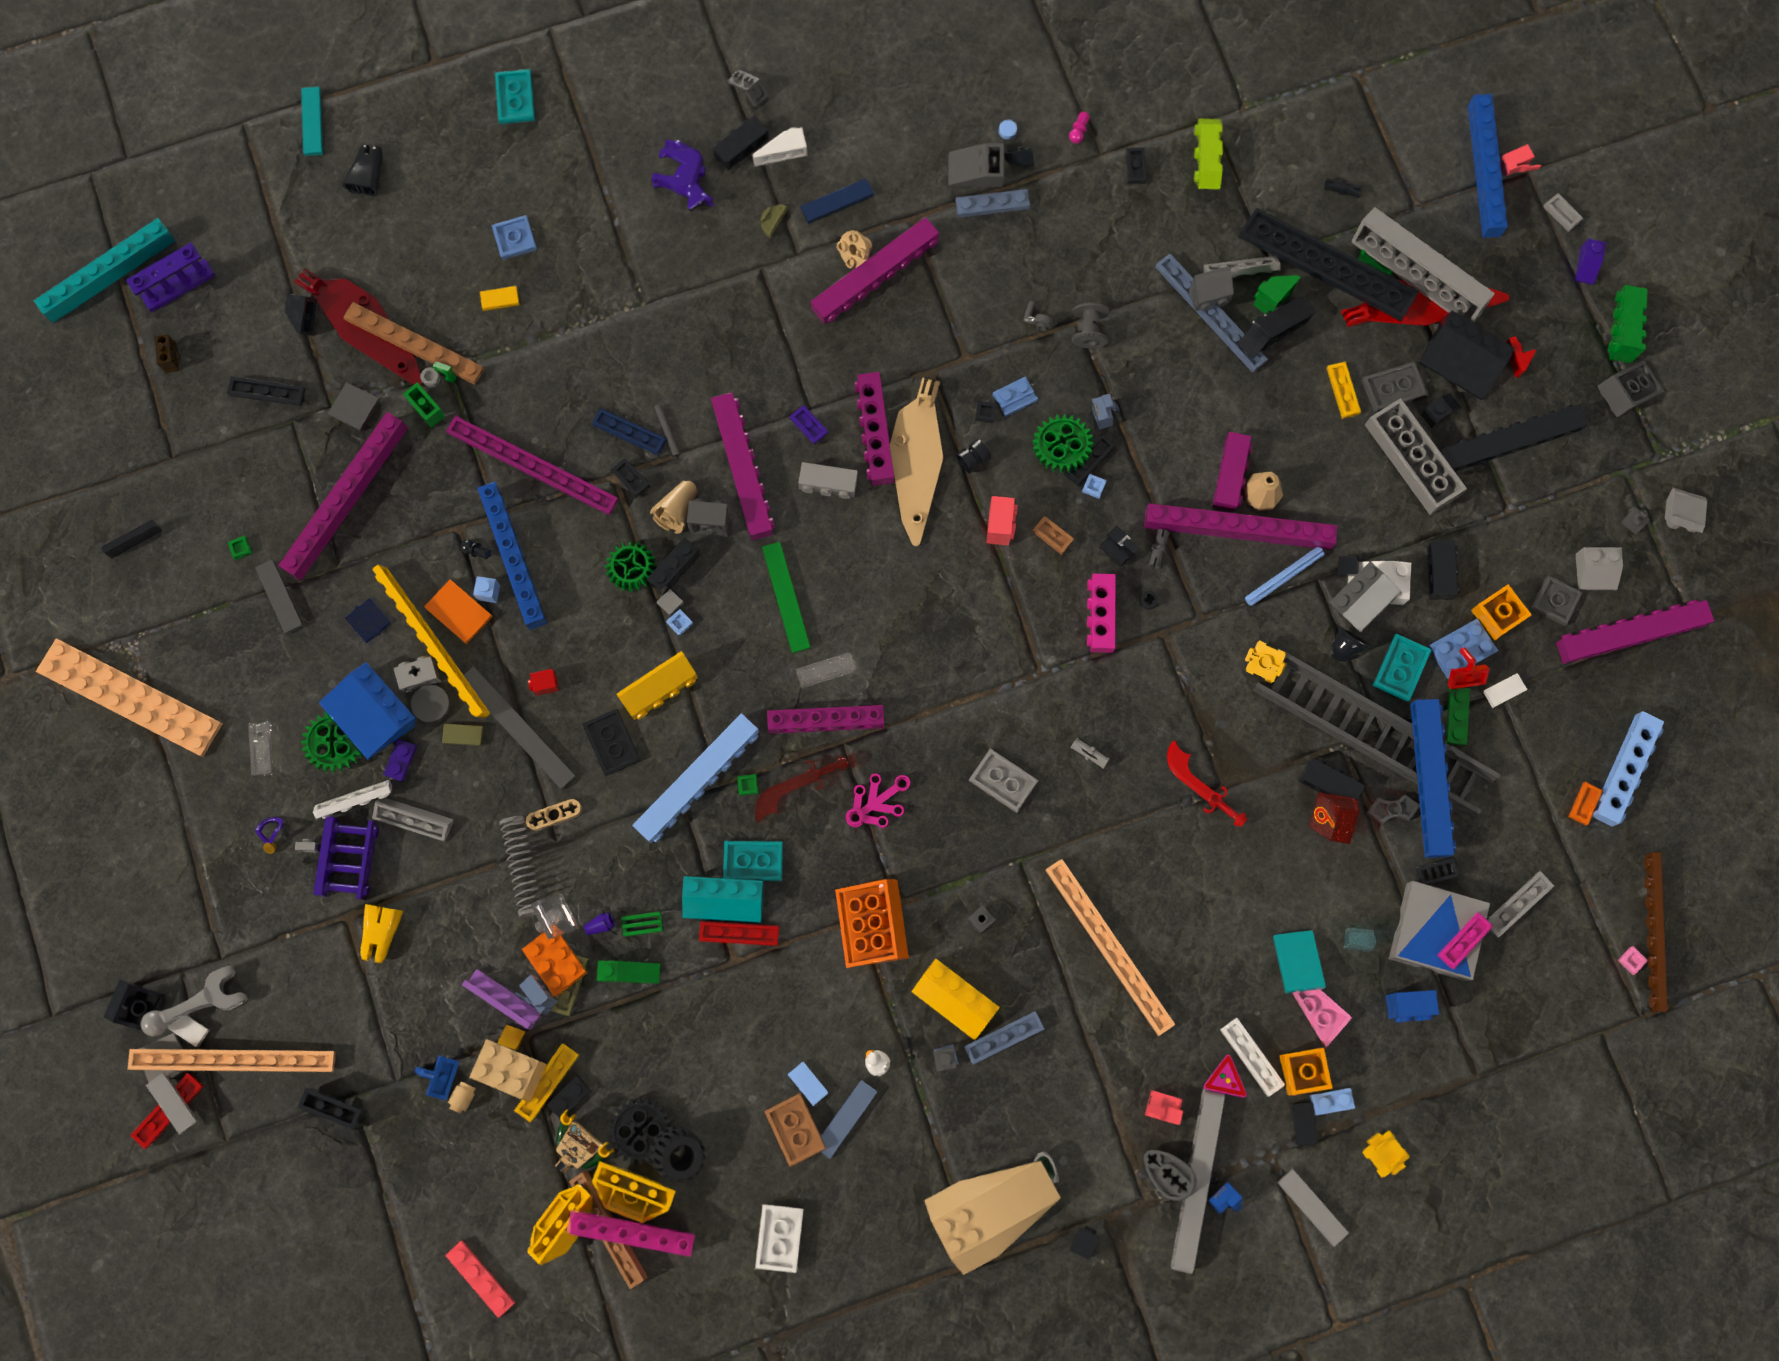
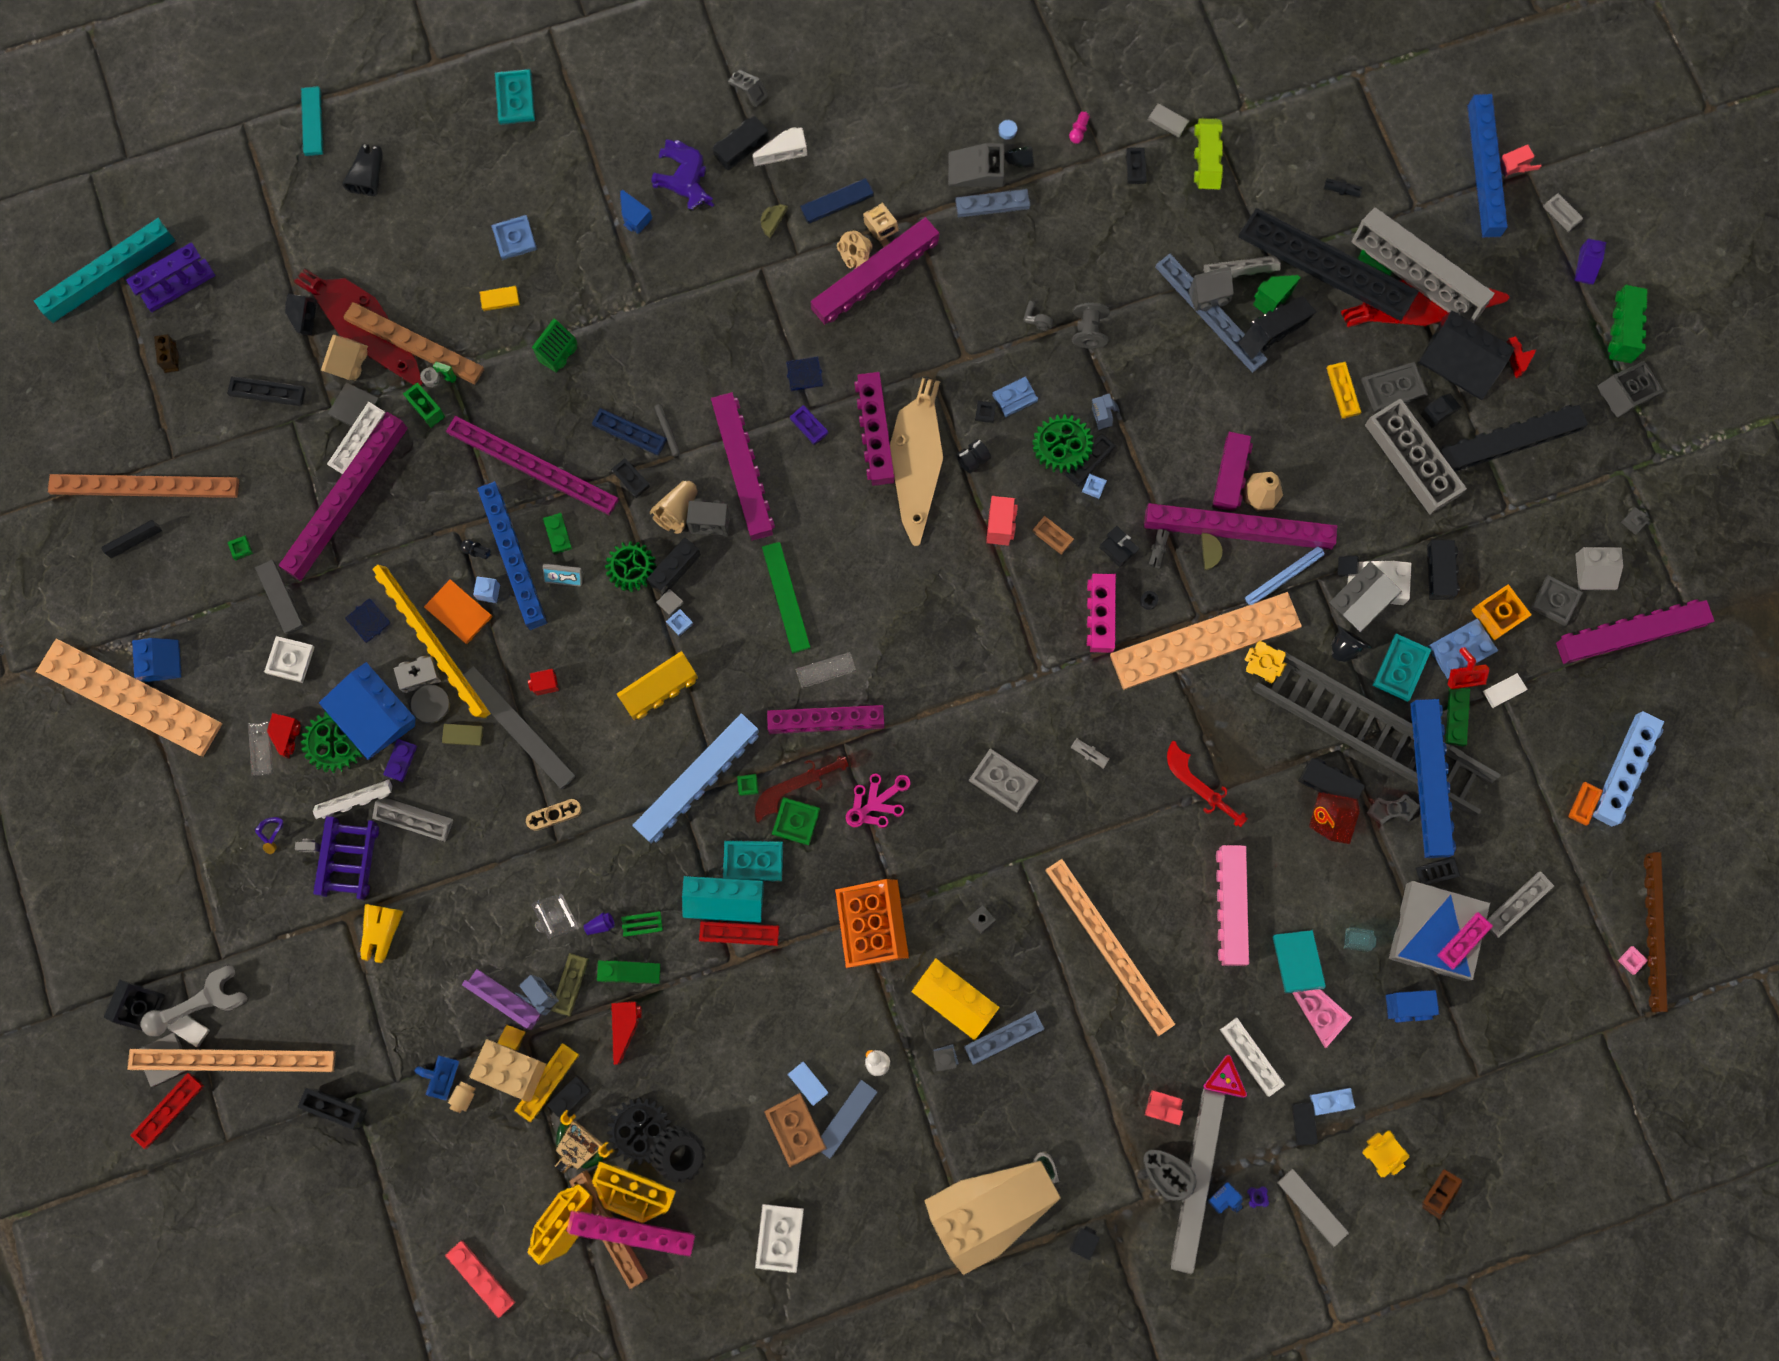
(143, 486): none -> nougat plate
(156, 659): none -> blue slope
(172, 1103): light grey tile -> none
(283, 732): none -> red slope
(289, 659): none -> white plate
(344, 358): none -> tan slope
(356, 437): none -> white fence
(518, 820): light grey piece -> none
(554, 346): none -> green slope
(554, 962): orange plate -> none
(557, 533): none -> green plate
(562, 575): none -> slope
(611, 742): black tile -> none
(624, 1023): none -> red slope
(634, 213): none -> blue slope
(796, 821): none -> green tile
(804, 373): none -> clear blue piece
(828, 480): light grey brick -> none
(881, 223): none -> tan piece
(1168, 120): none -> light grey tile
(1205, 640): none -> light nougat plate
(1211, 550): none -> olive tile
(1233, 905): none -> bright pink brick
(1262, 1192): none -> dark purple plate
(1305, 1071): light orange brick -> none
(1442, 1194): none -> reddish brown brick
(1685, 510): light grey slope -> none

